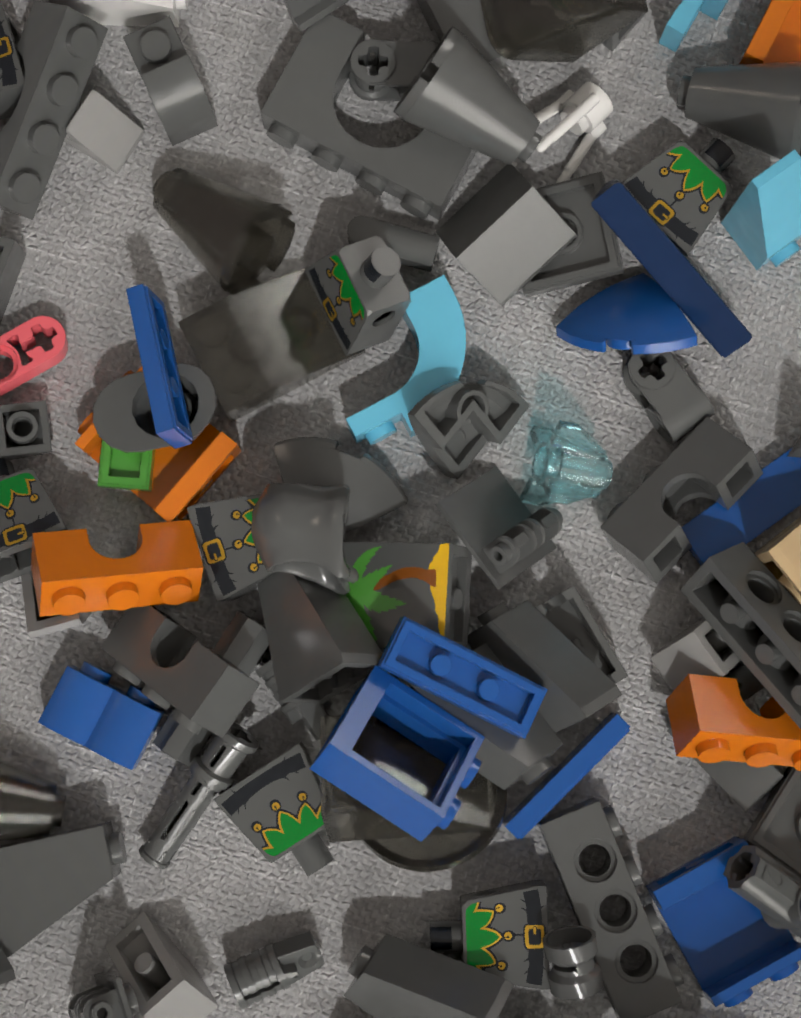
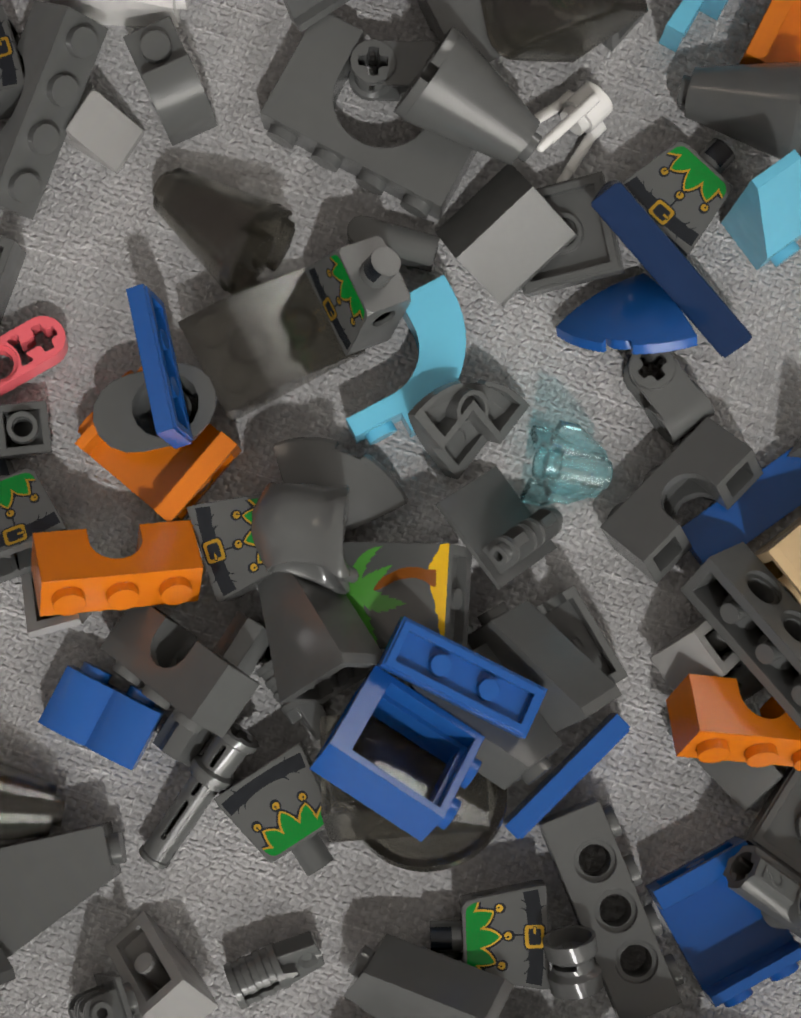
(125, 469): bright green tile -> none

